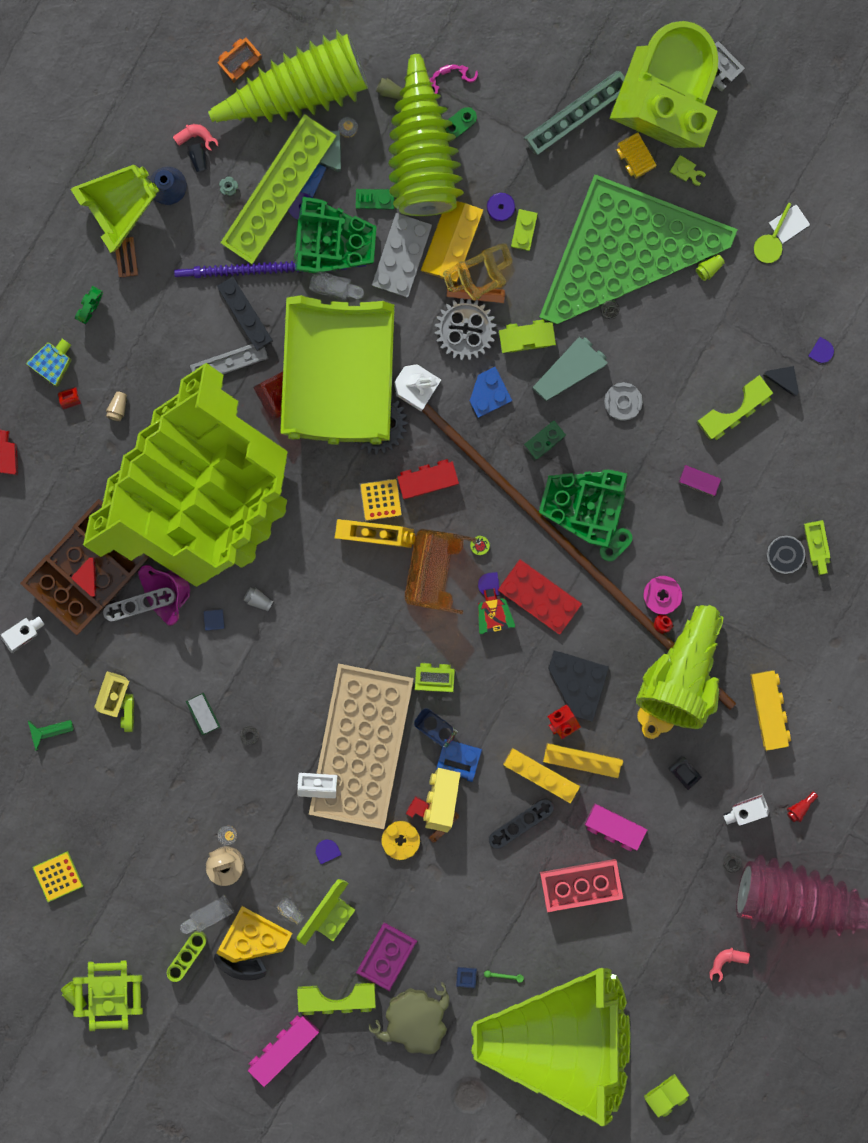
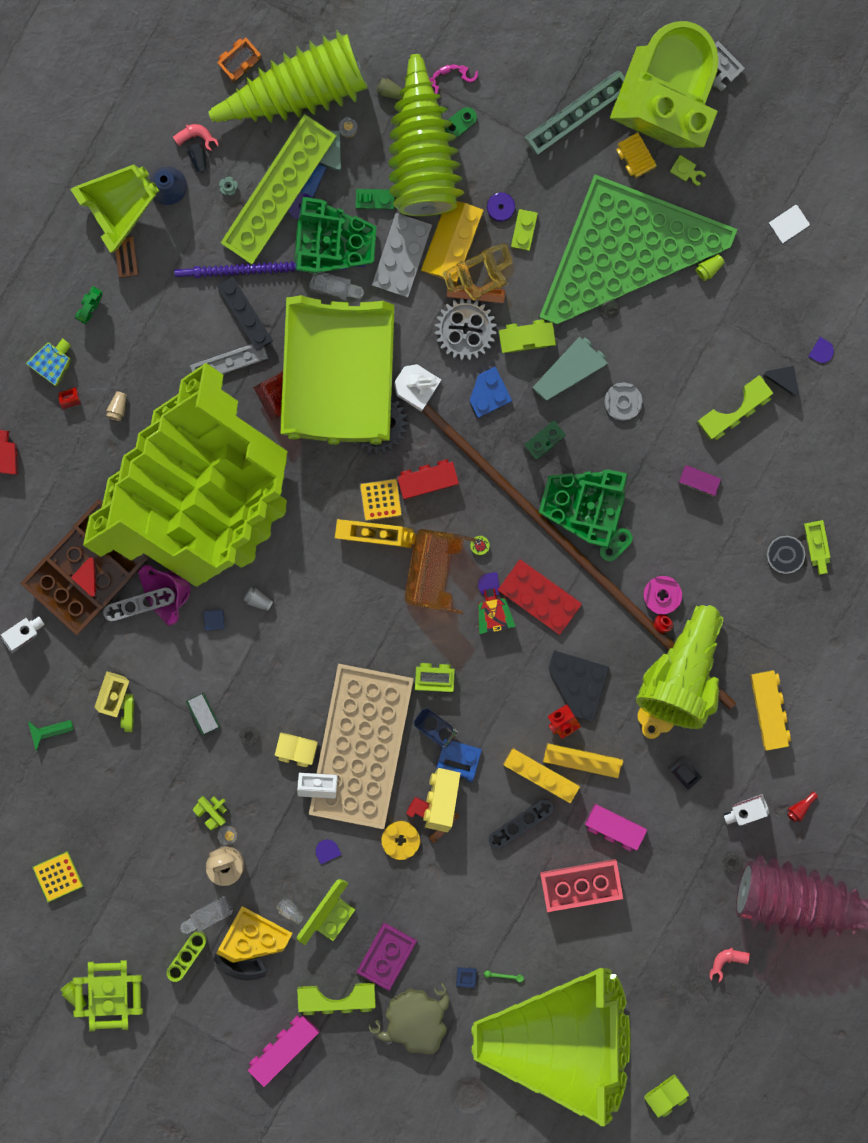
(204, 805): none -> lime hips
(296, 749): none -> light yellow brick
(768, 247): lime piece -> none

